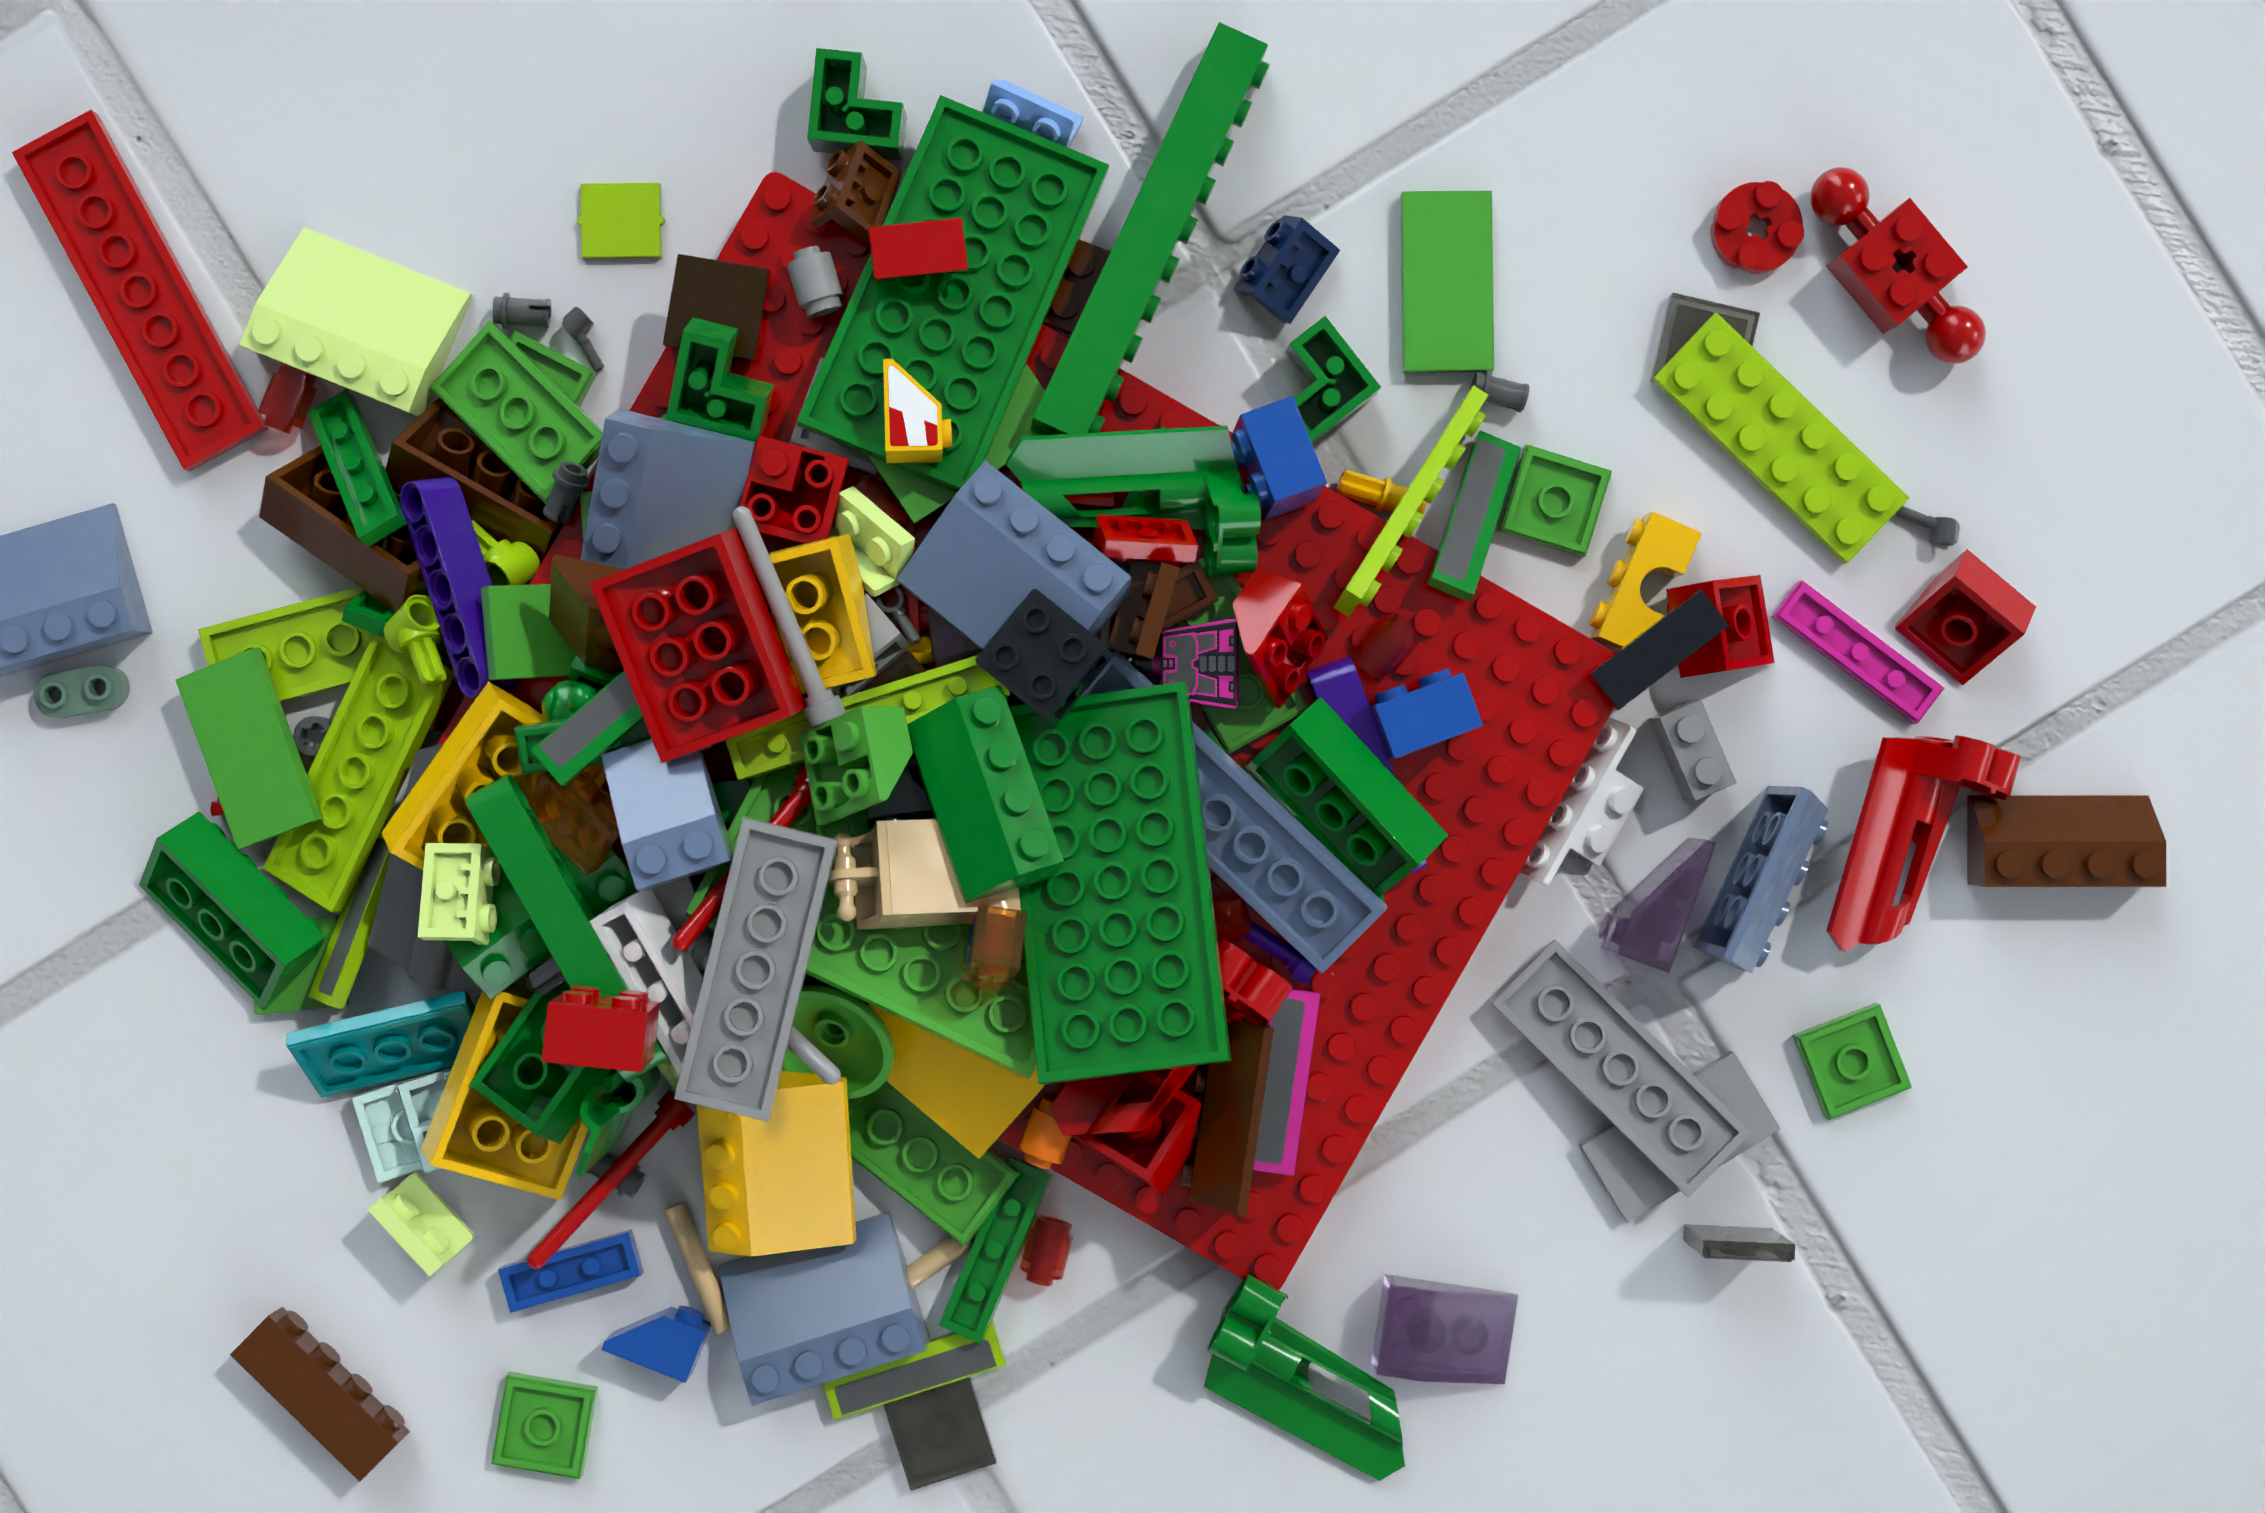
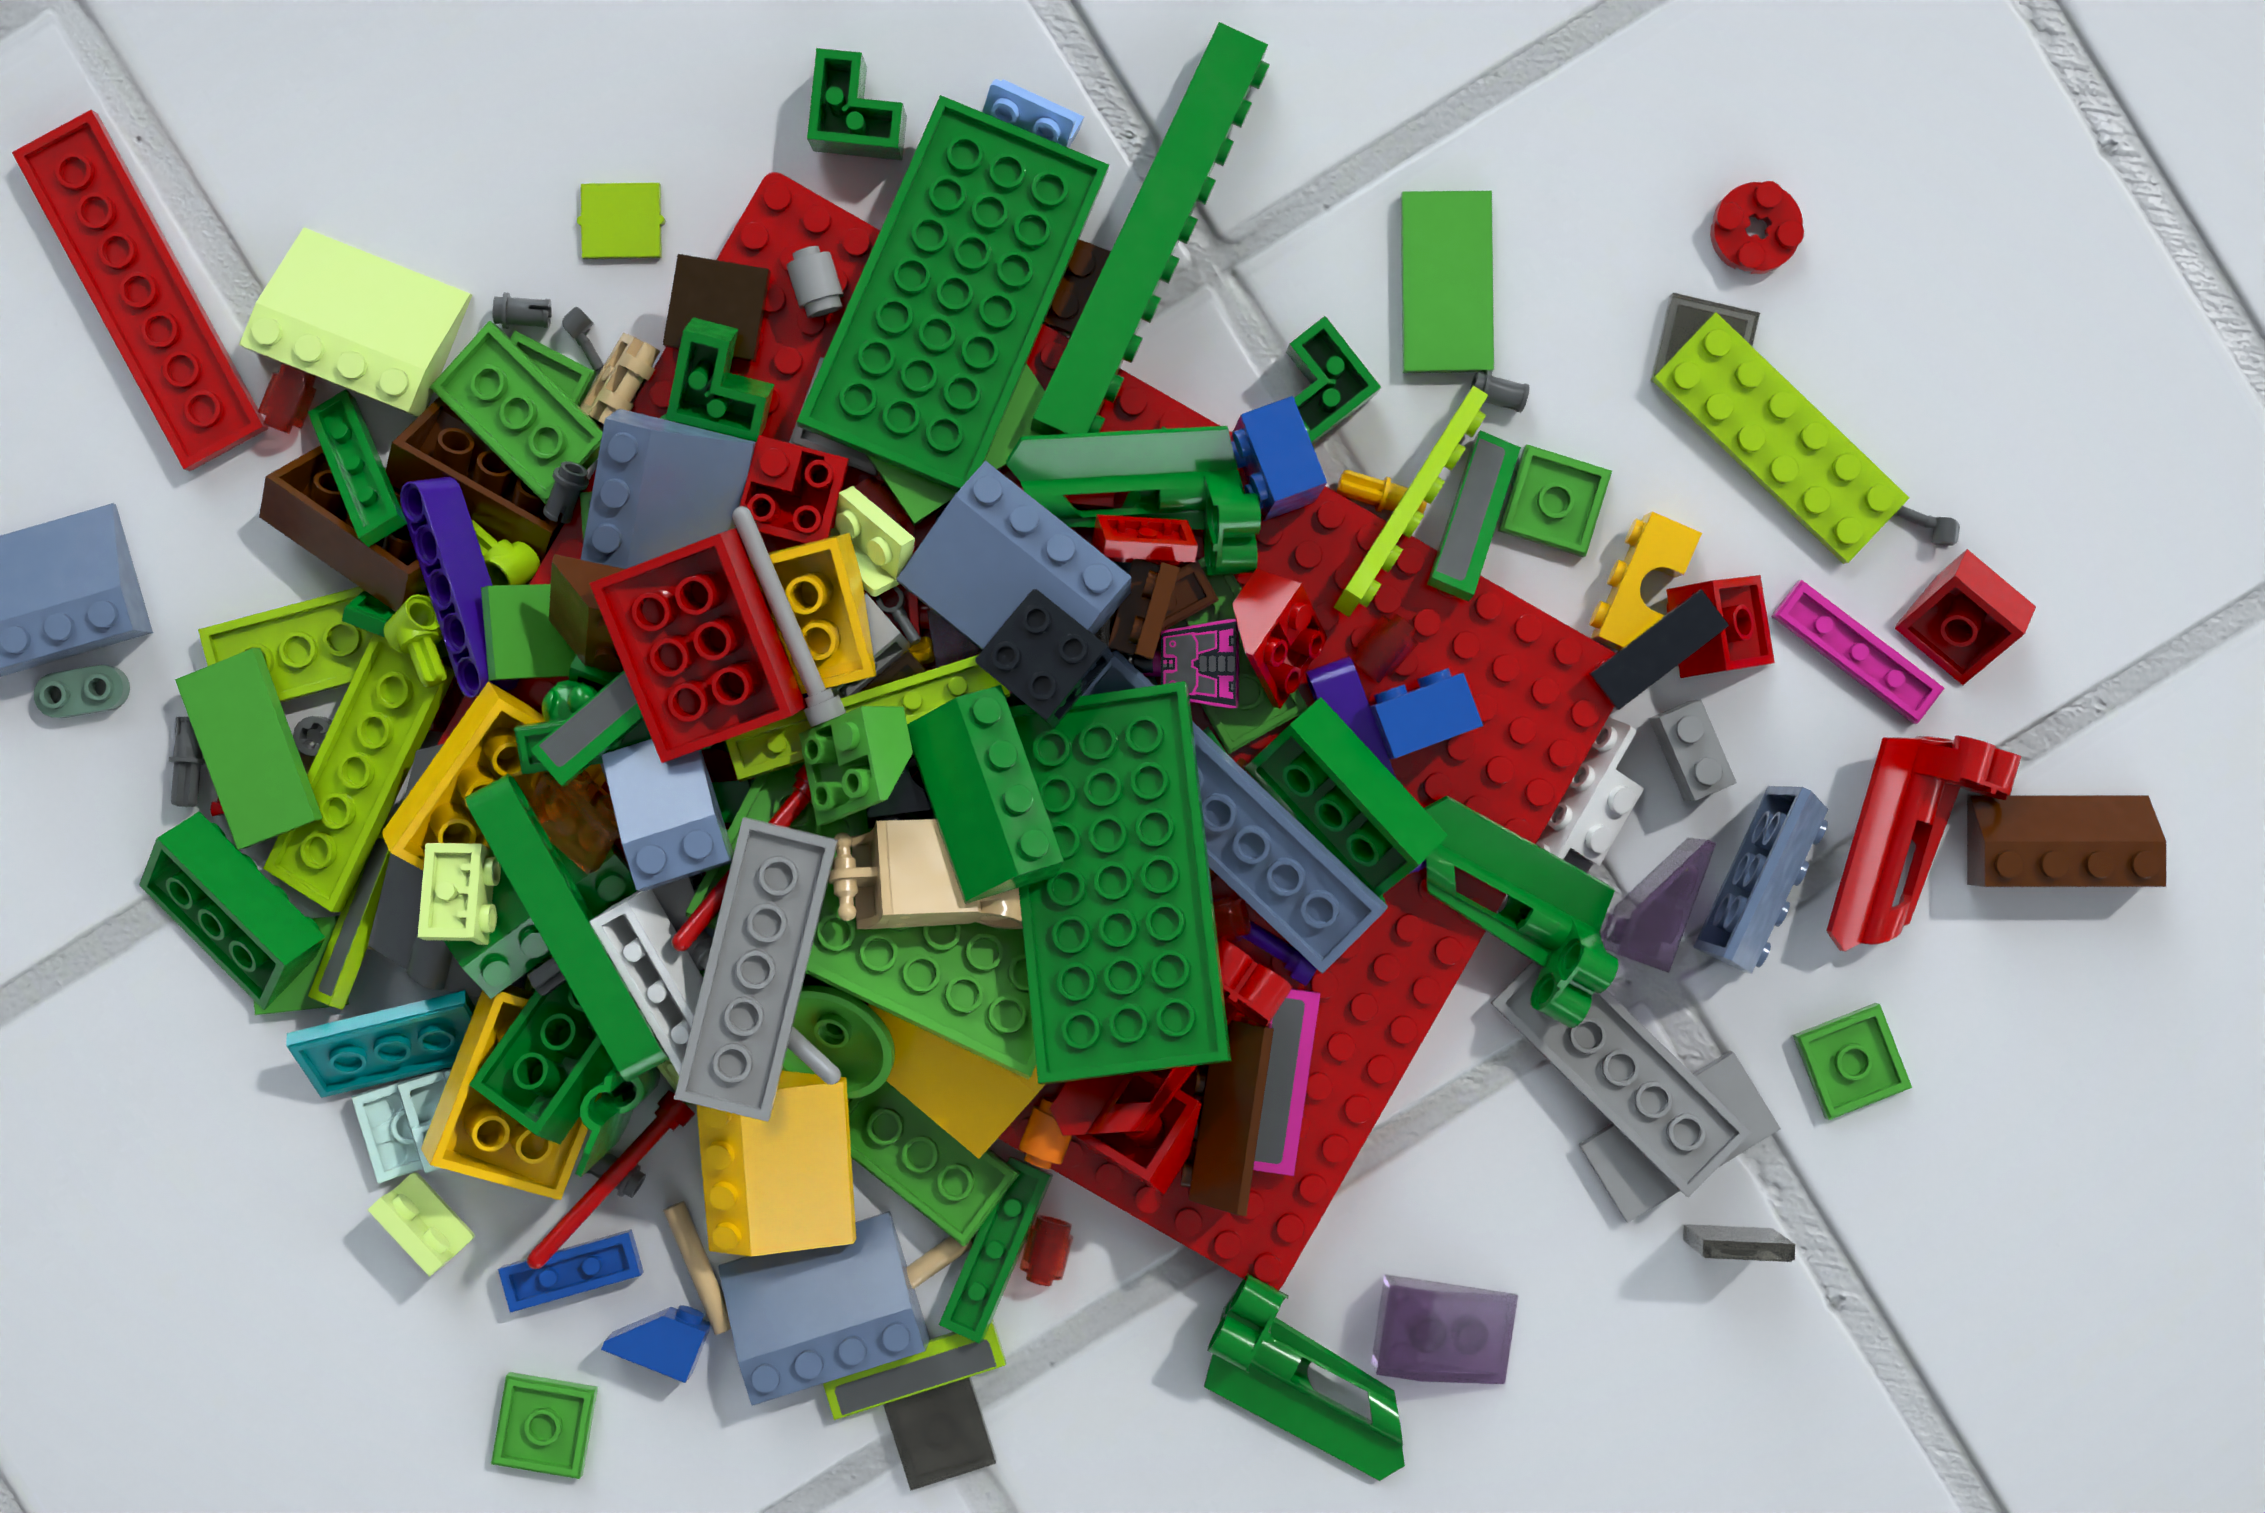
(187, 765): none -> dark grey axle
(321, 1392): reddish brown brick -> none
(601, 1029): red brick -> none
(620, 378): none -> tan plate
(856, 191): reddish brown bracket -> none
(912, 419): slope -> none
(917, 248): red hinge -> none
(994, 947): clear orange brick -> none
(1287, 267): dark blue bracket -> none
(1549, 913): none -> green panel
(1925, 258): red brick -> none

